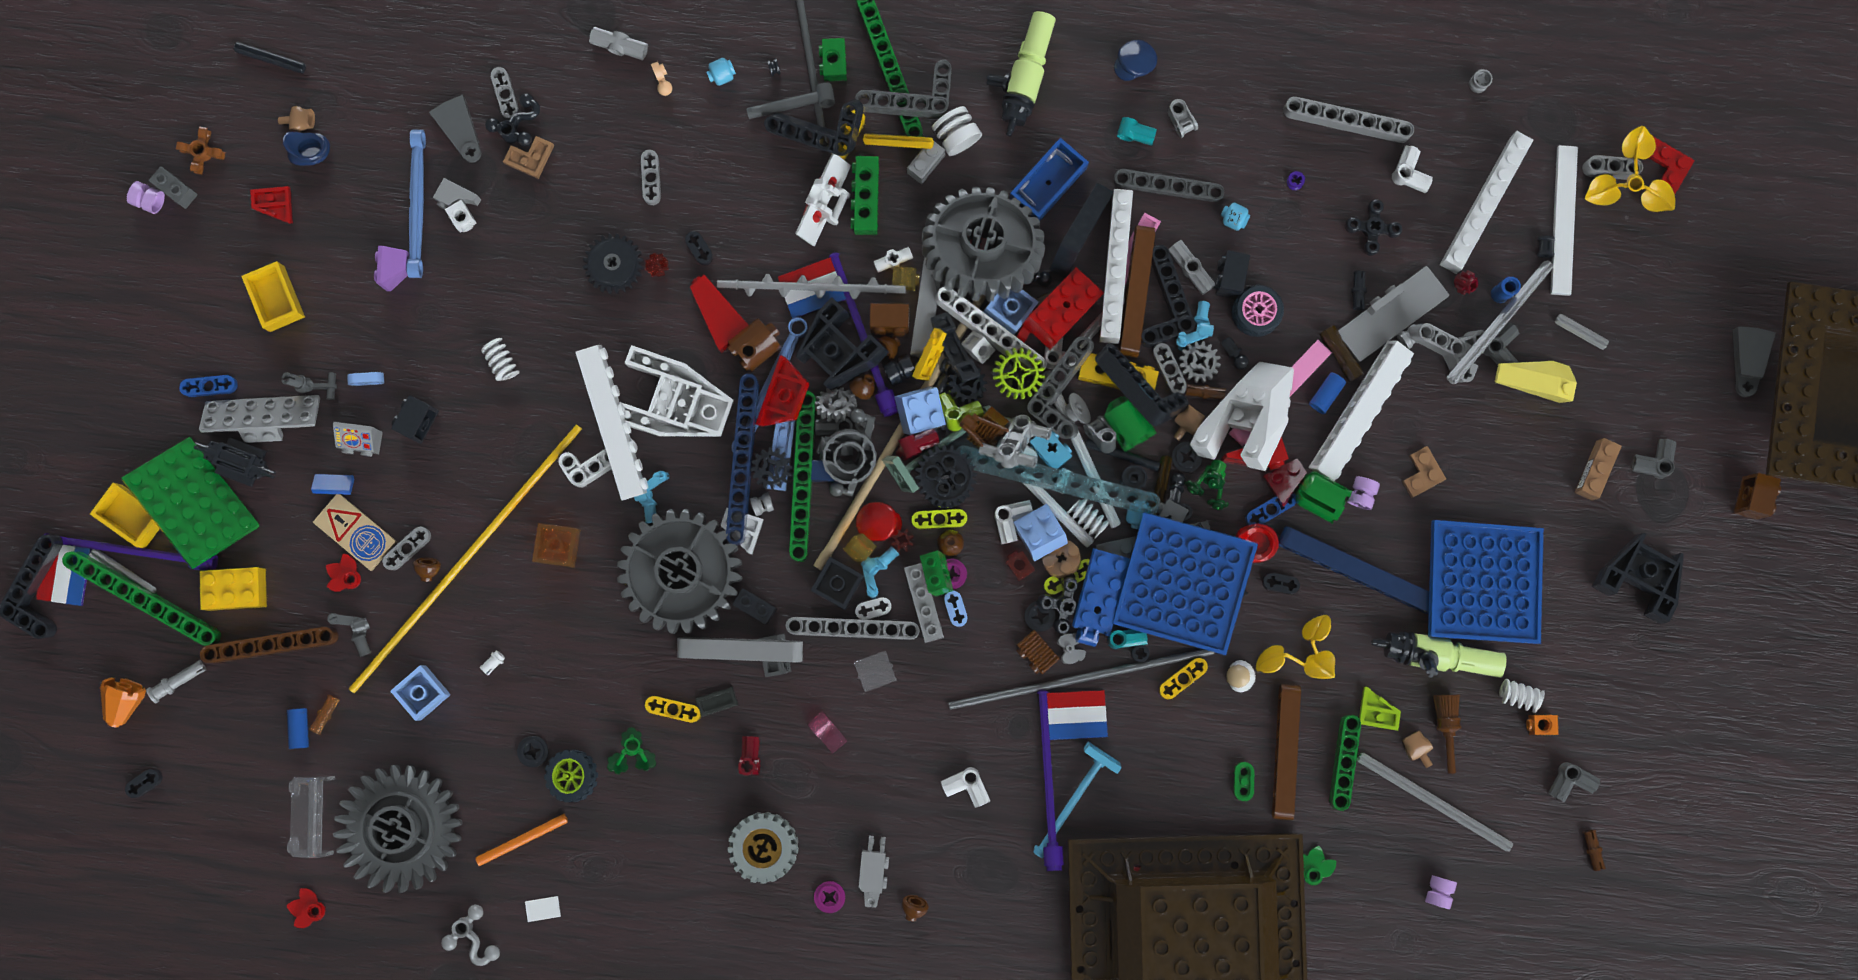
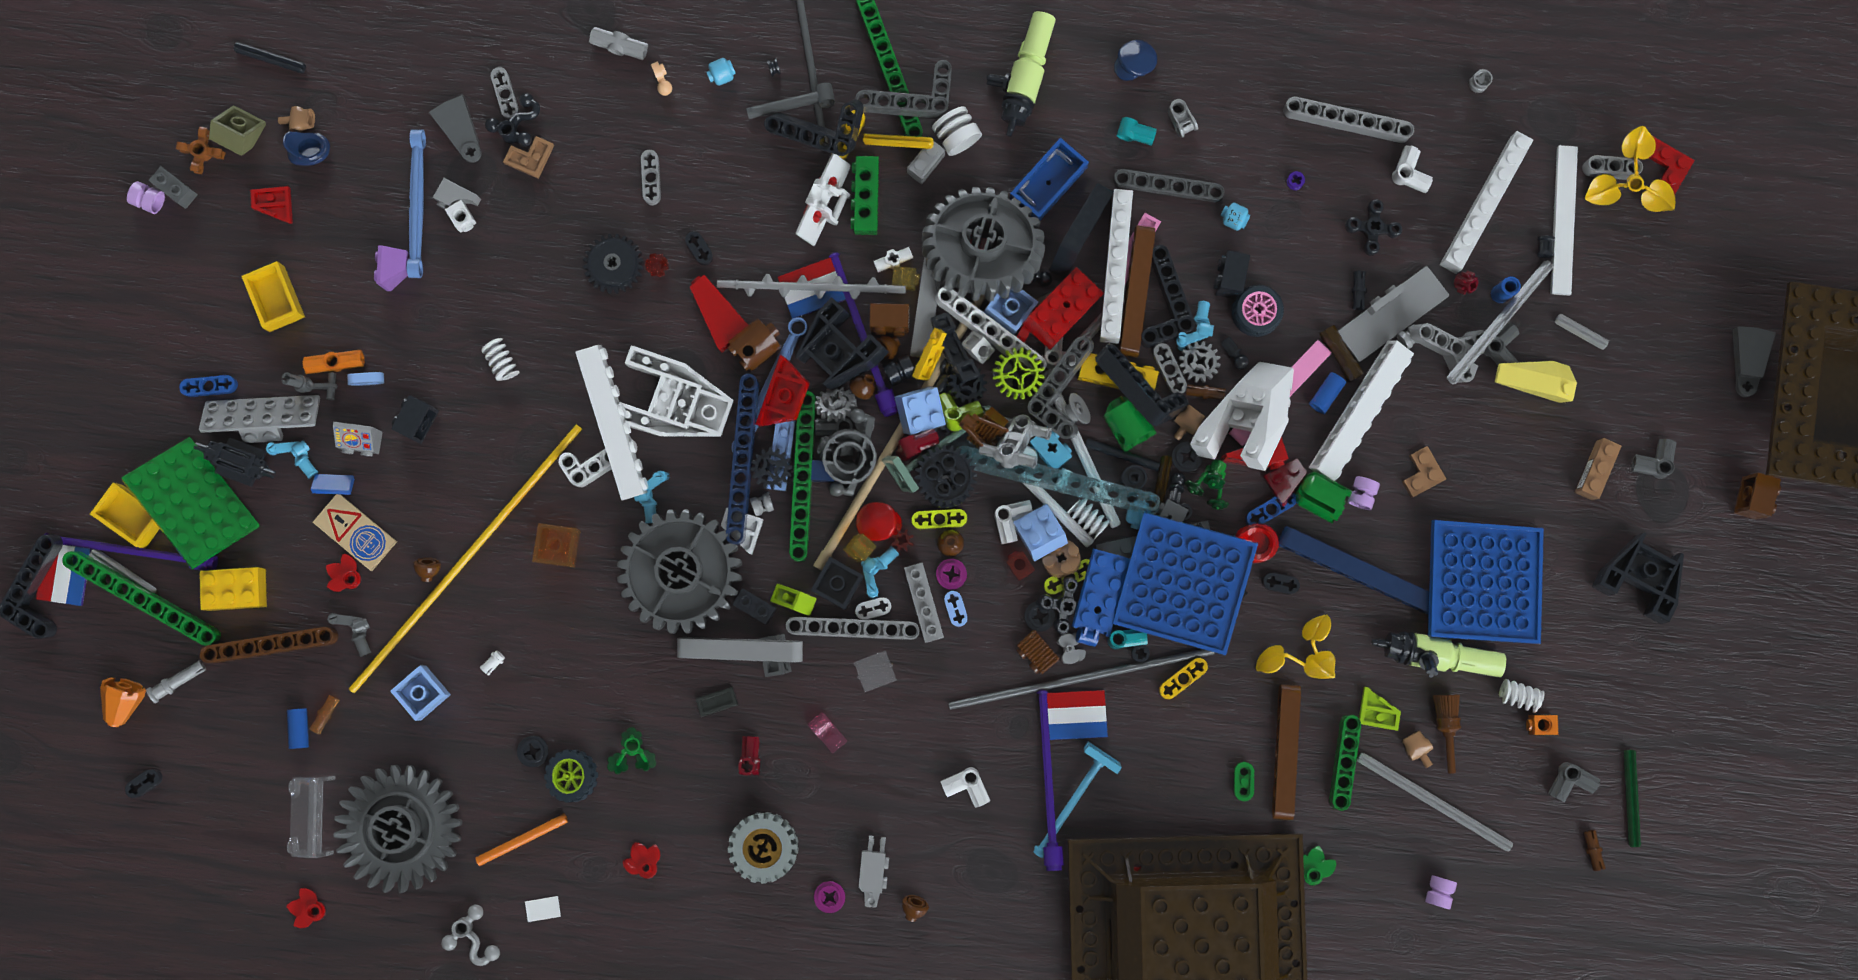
(236, 130): none -> olive slope
(299, 450): none -> medium azure pin
(322, 363): none -> orange piece
(399, 561): light grey beam -> none
(640, 858): none -> red plate
(688, 707): yellow beam -> none
(793, 599): none -> lime slope
(833, 48): green brick -> none
(936, 573): green brick -> none
(1100, 431): dark grey piece -> none
(1184, 257): light grey piece -> none
(1241, 676): tan hair -> none
(1632, 798): none -> dark green axle

